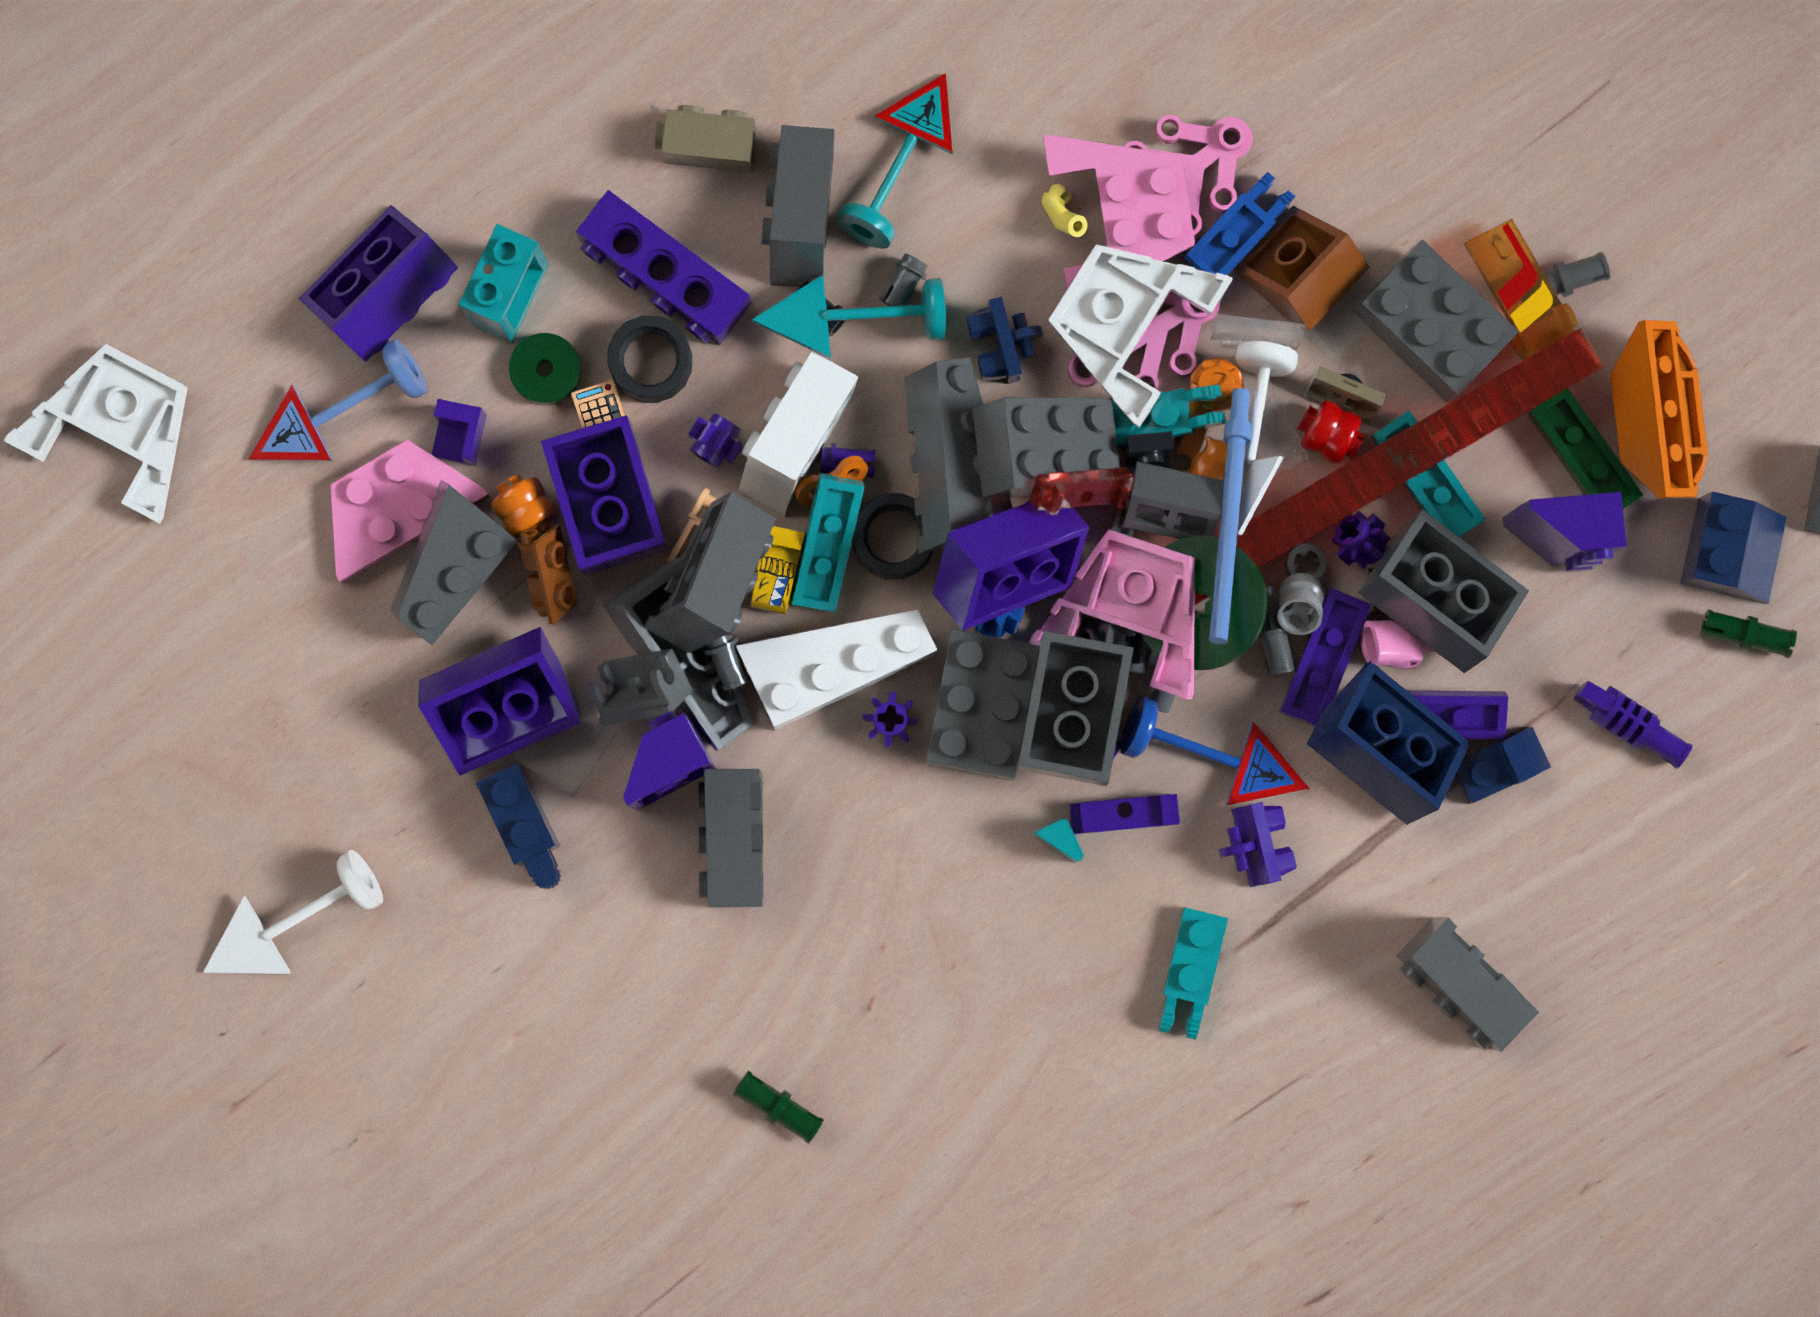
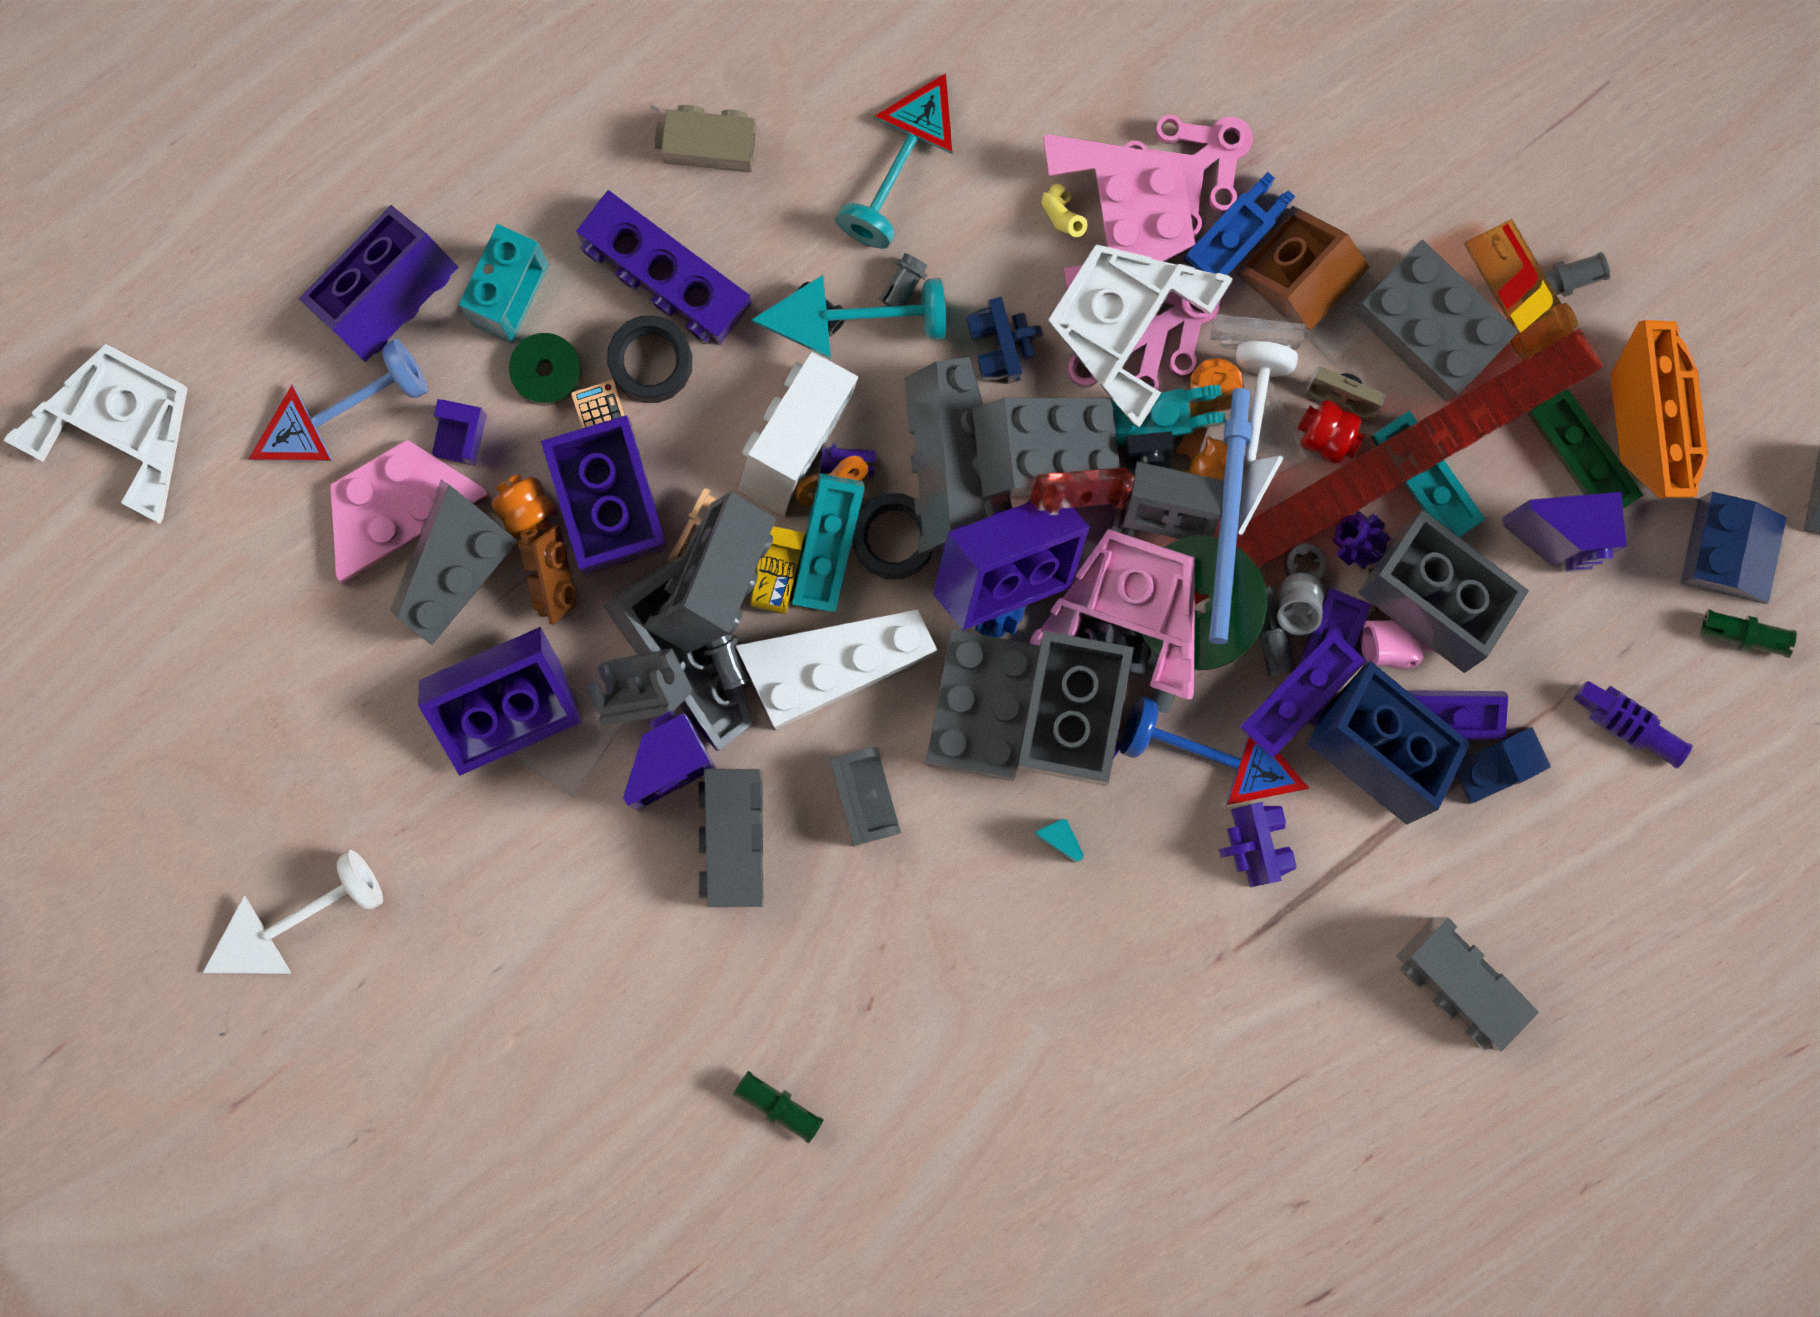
(522, 824): dark blue hinge -> none
(715, 440): dark purple gear -> none
(799, 204): dark grey wedge -> none
(865, 796): none -> dark grey hinge
(881, 710): dark purple gear -> none
(1145, 813): dark purple piece -> none
(1192, 967): teal hinge -> none
(1302, 694): none -> dark purple plate

